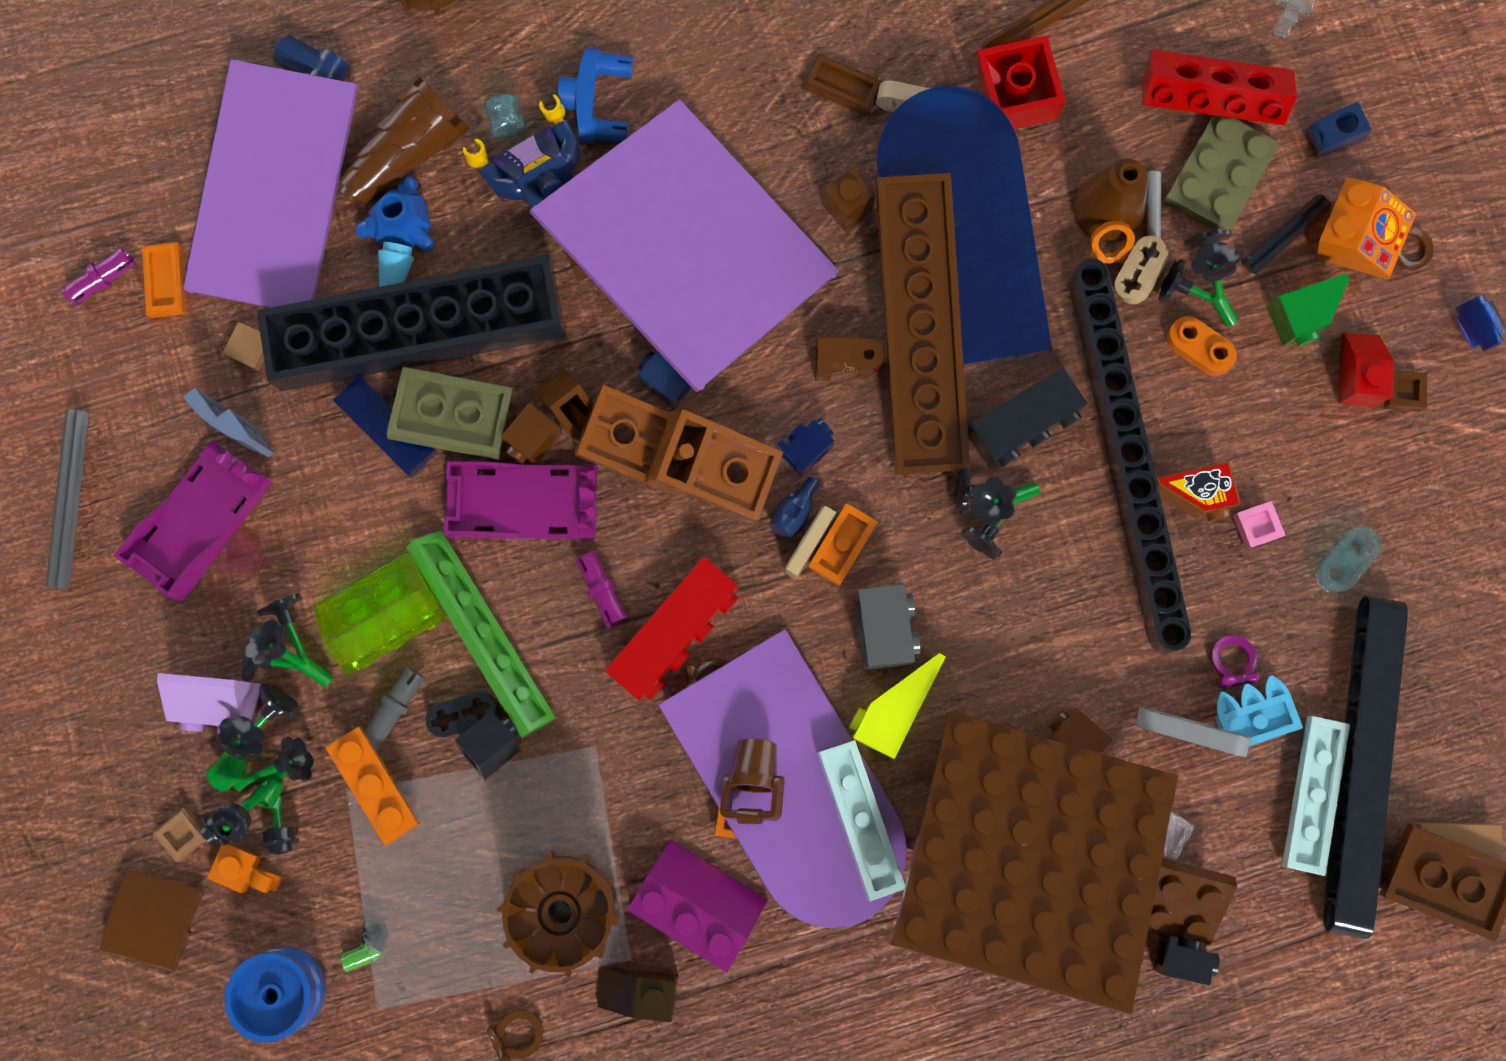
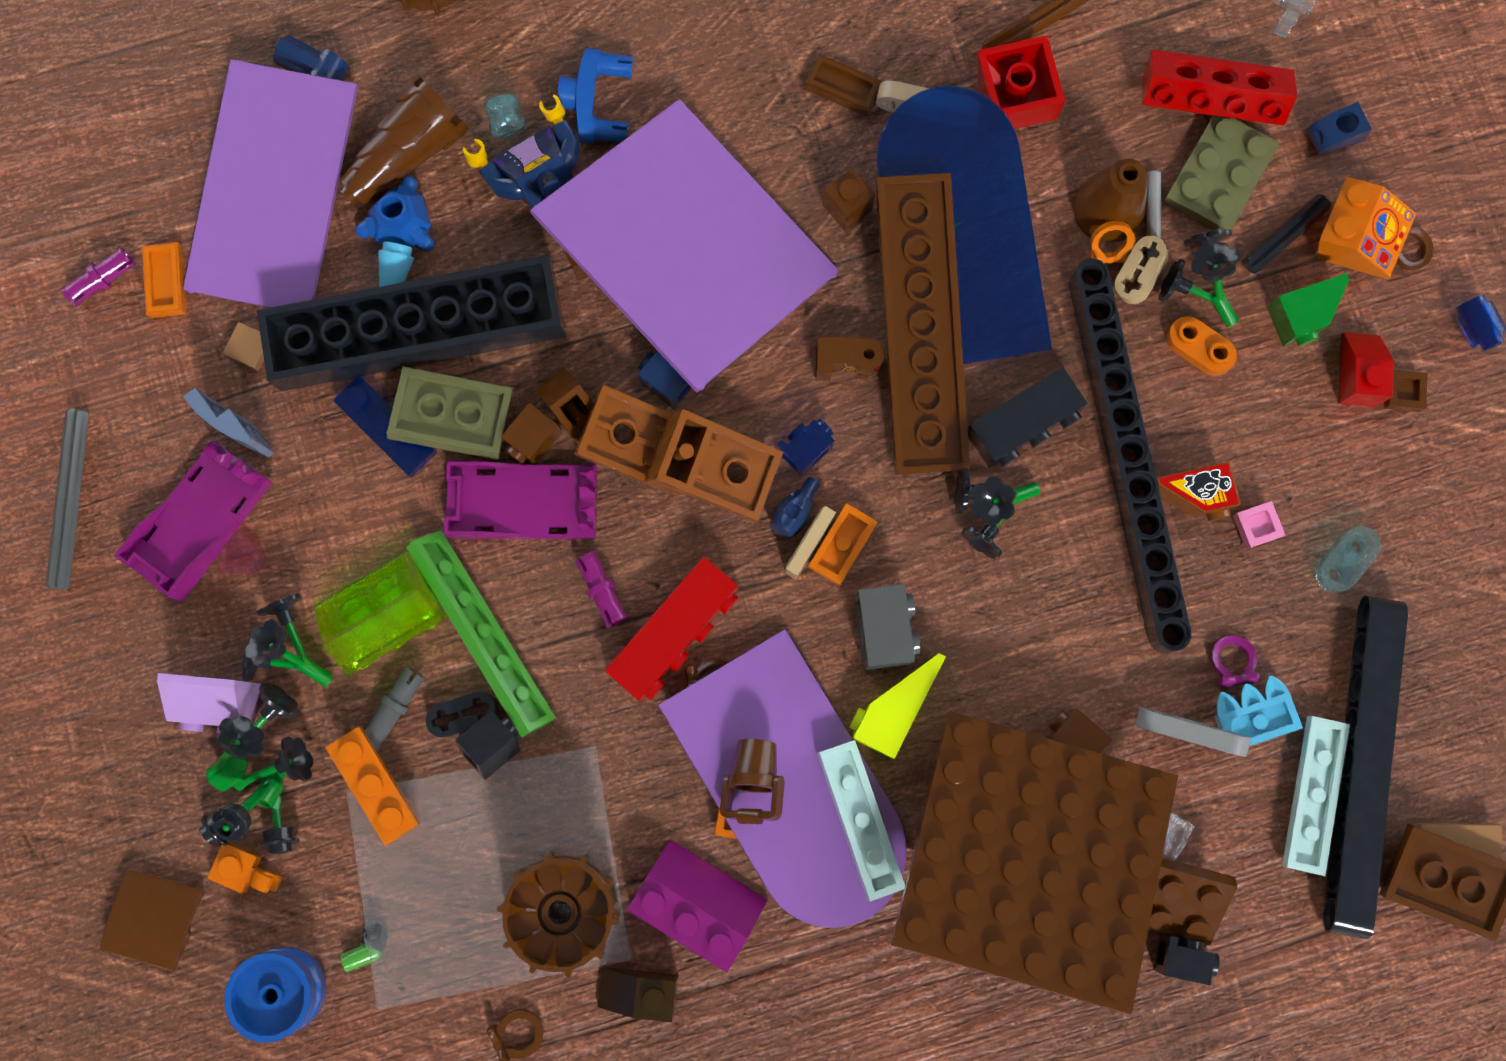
(180, 834): medium nougat tile -> none

